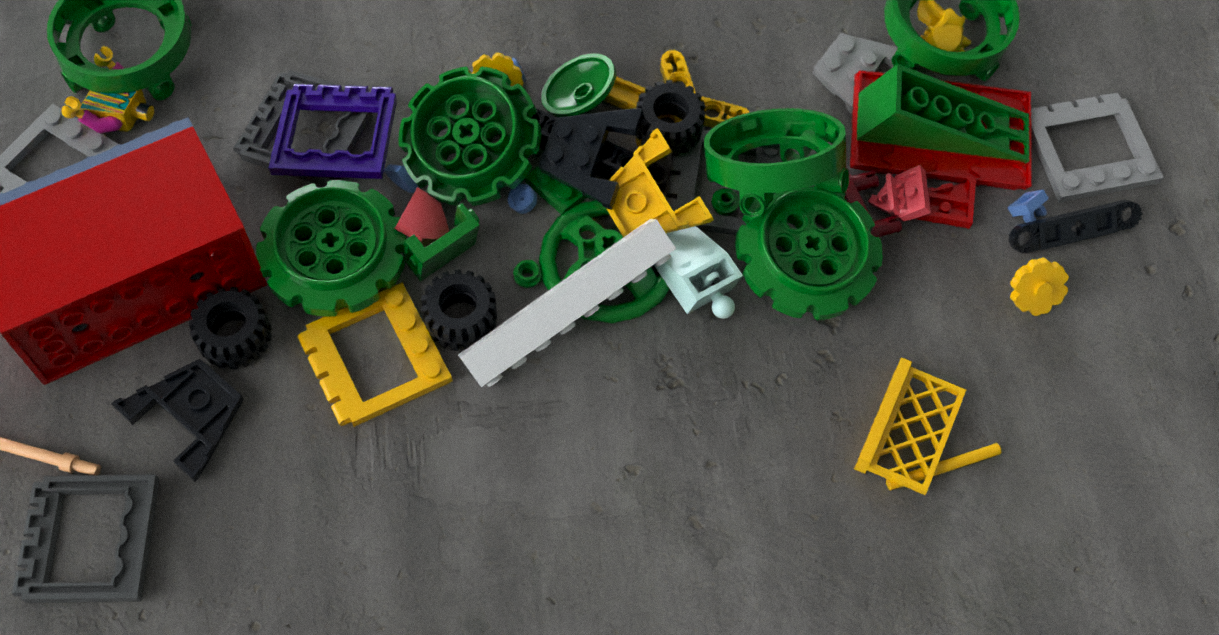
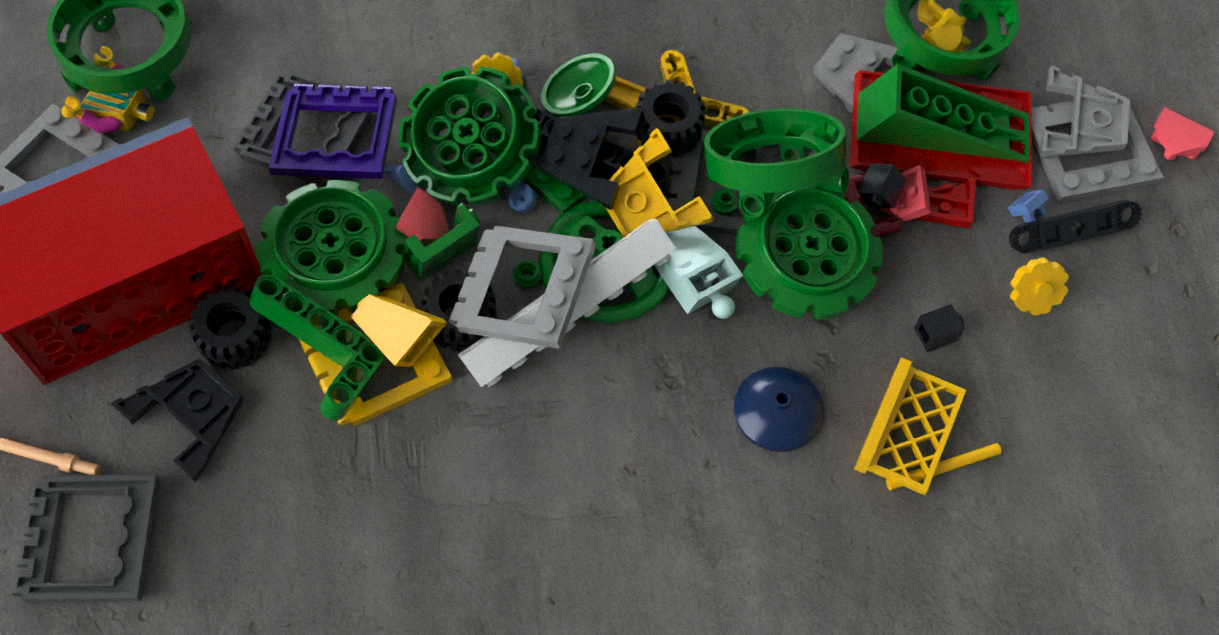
(325, 339): none -> green beam
(397, 328): none -> yellow slope
(557, 301): none -> light grey hinge
(775, 424): none -> dark blue dish
(882, 186): none -> black brick
(939, 327): none -> black brick
(1098, 118): none -> light grey wing
(1180, 135): none -> coral slope

